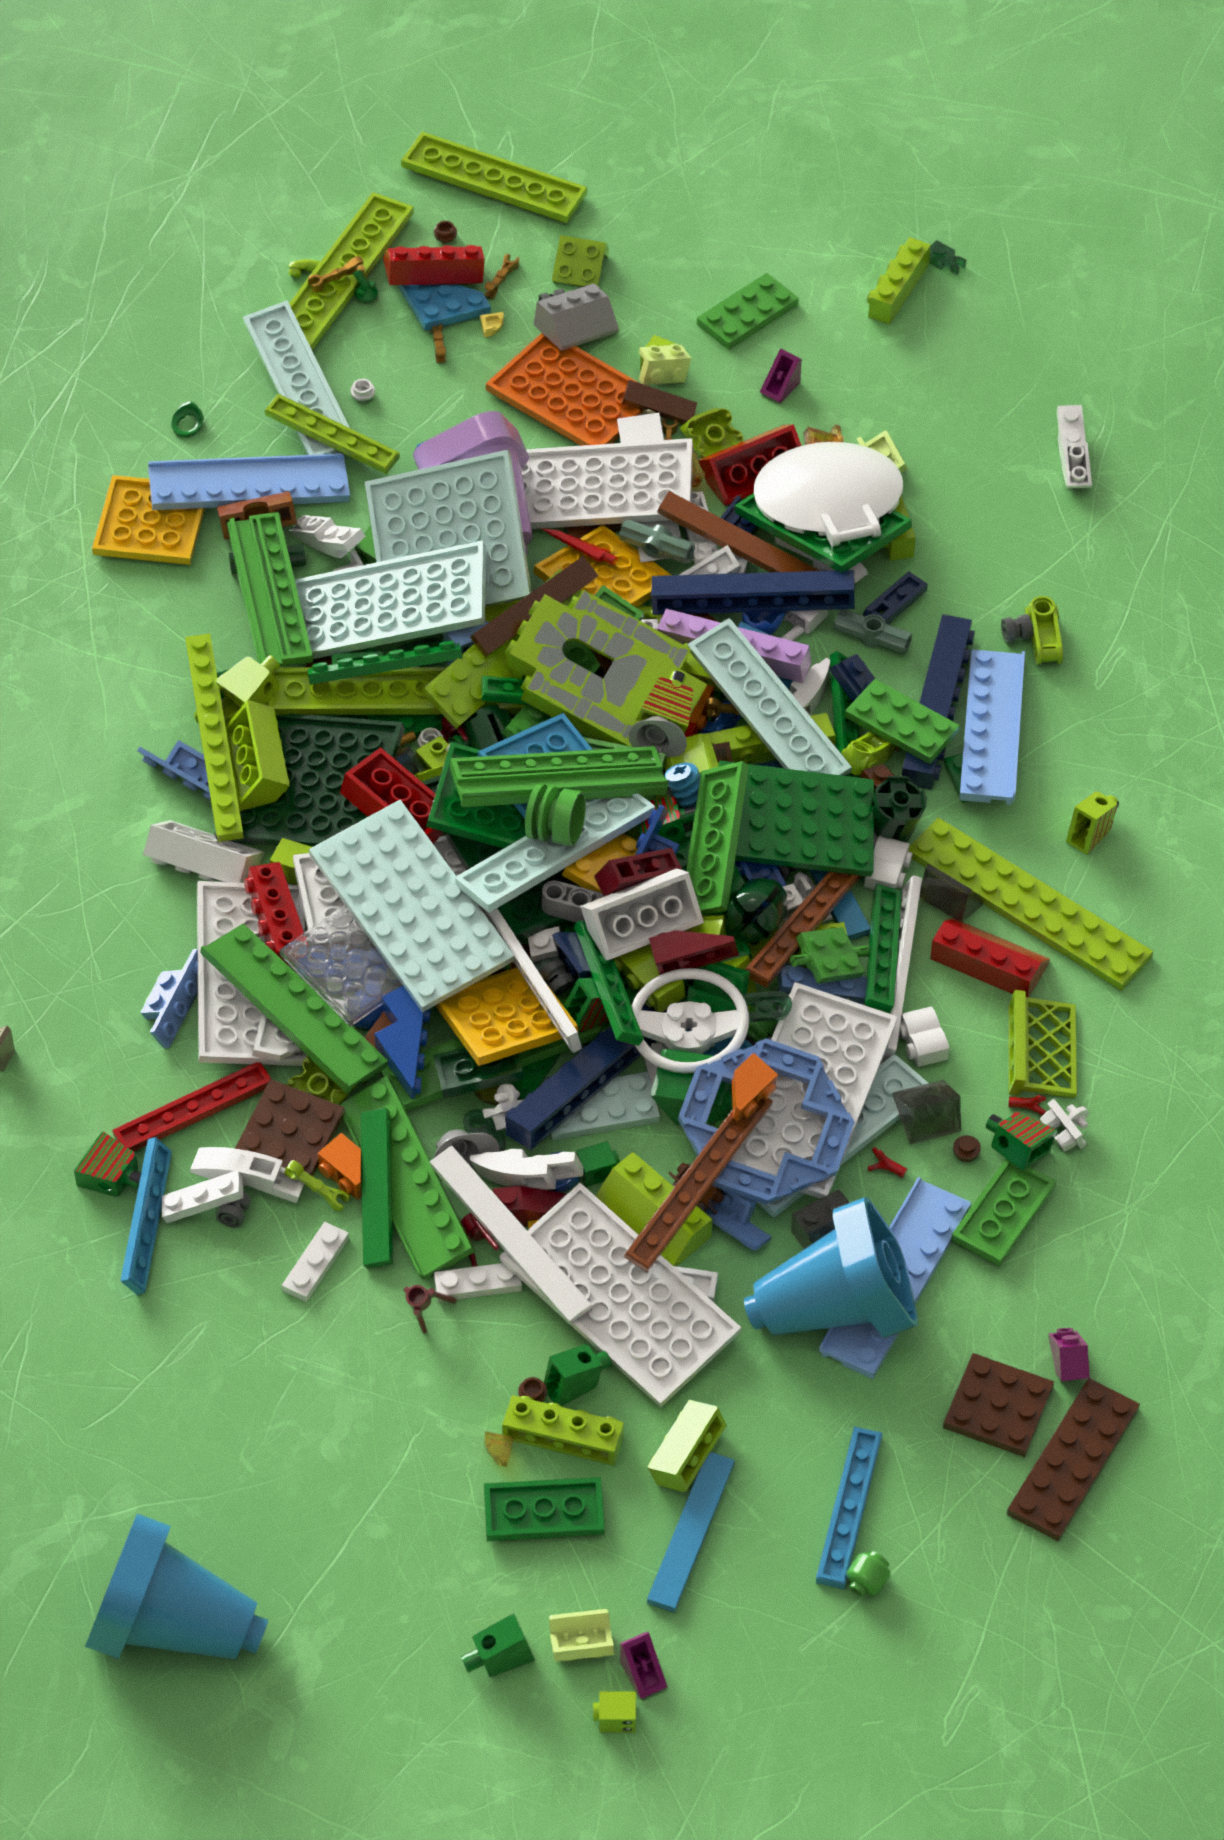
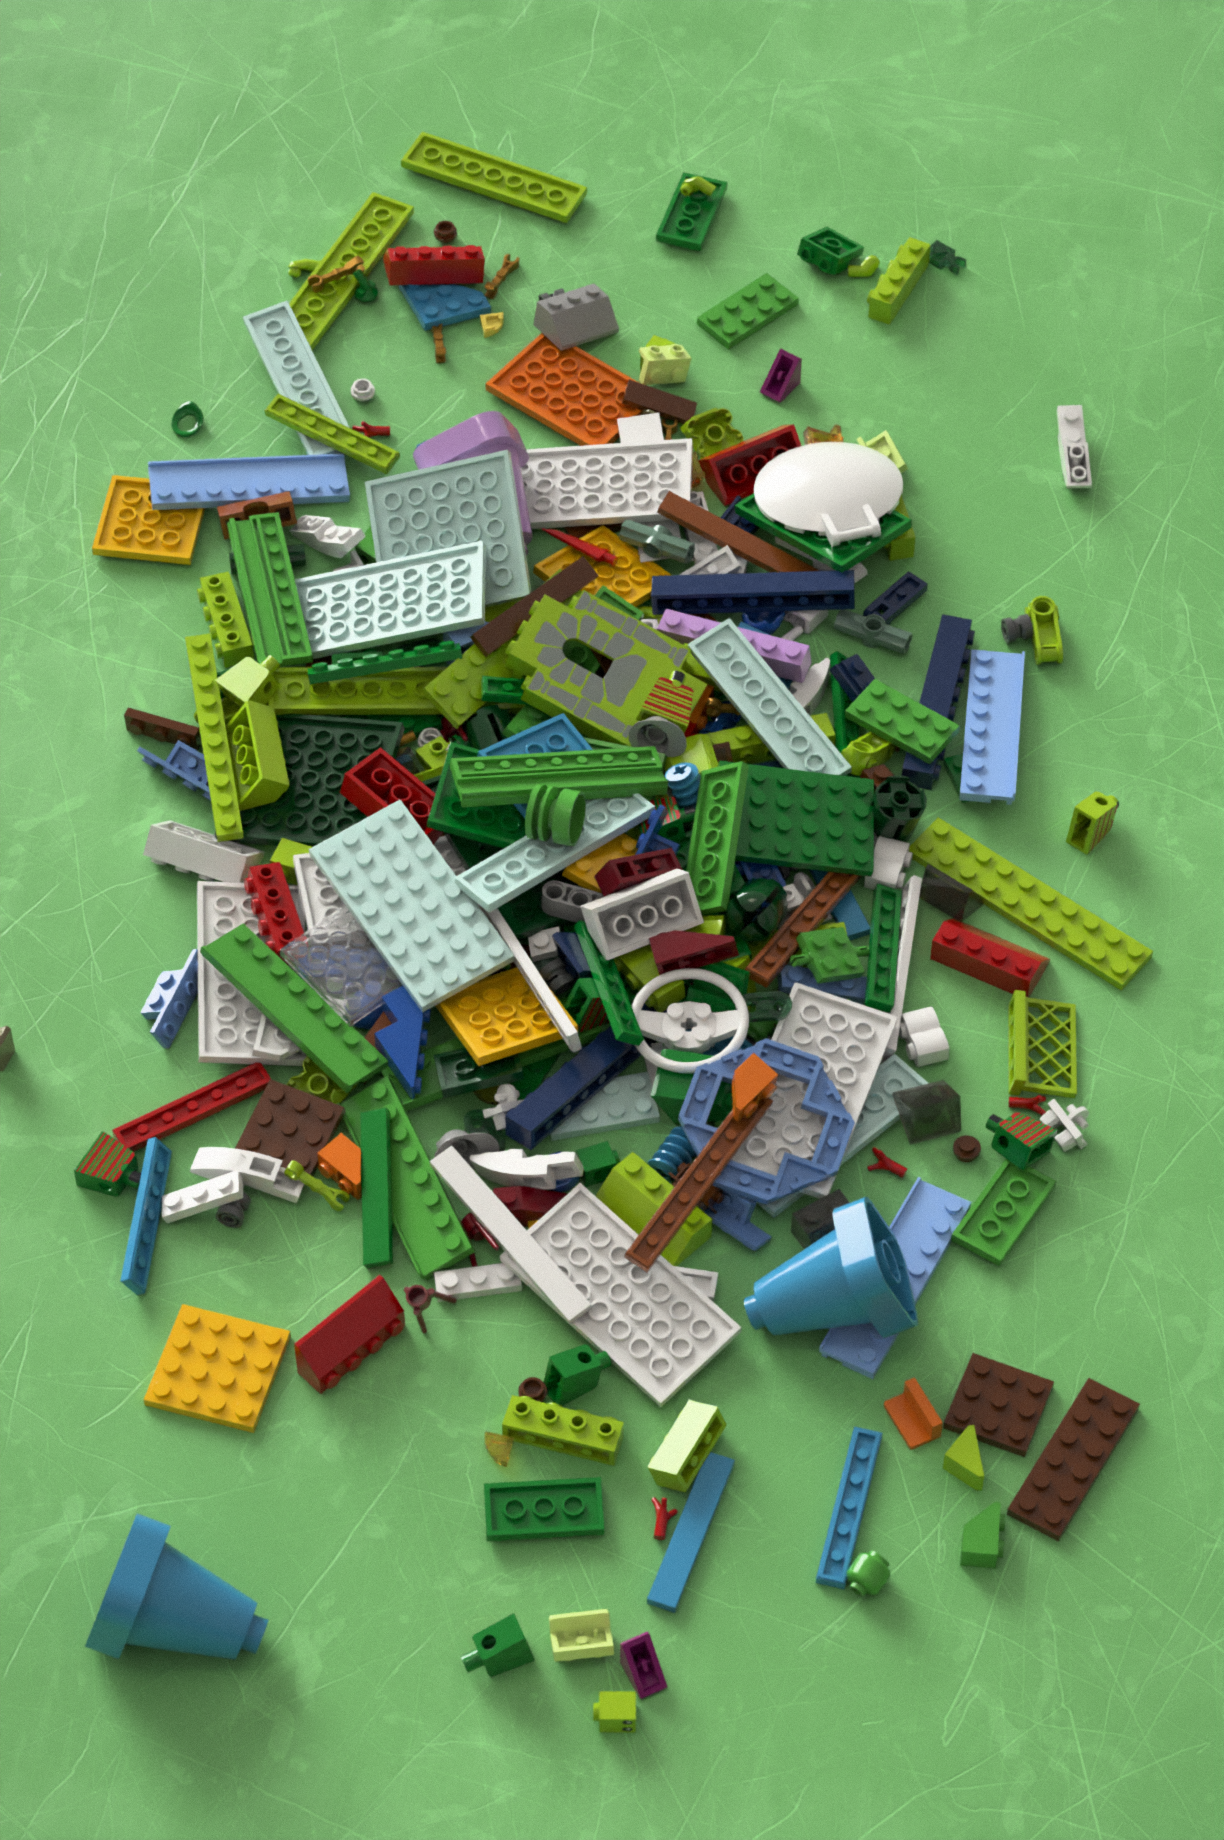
(162, 728): none -> reddish brown plate
(217, 1368): none -> yellow plate
(226, 619): none -> lime brick
(315, 1262): white plate -> none
(349, 1335): none -> red slope
(371, 431): none -> red bar
(579, 261): lime bracket -> none
(662, 1517): none -> red bar
(672, 1153): none -> dark azure piece
(690, 217): none -> green plate
(696, 184): none -> lime arm
(829, 250): none -> green plate
(866, 268): none -> lime arm
(914, 1415): none -> orange panel
(964, 1459): none -> lime slope
(981, 1538): none -> bright green slope
(1069, 1354): magenta slope -> none

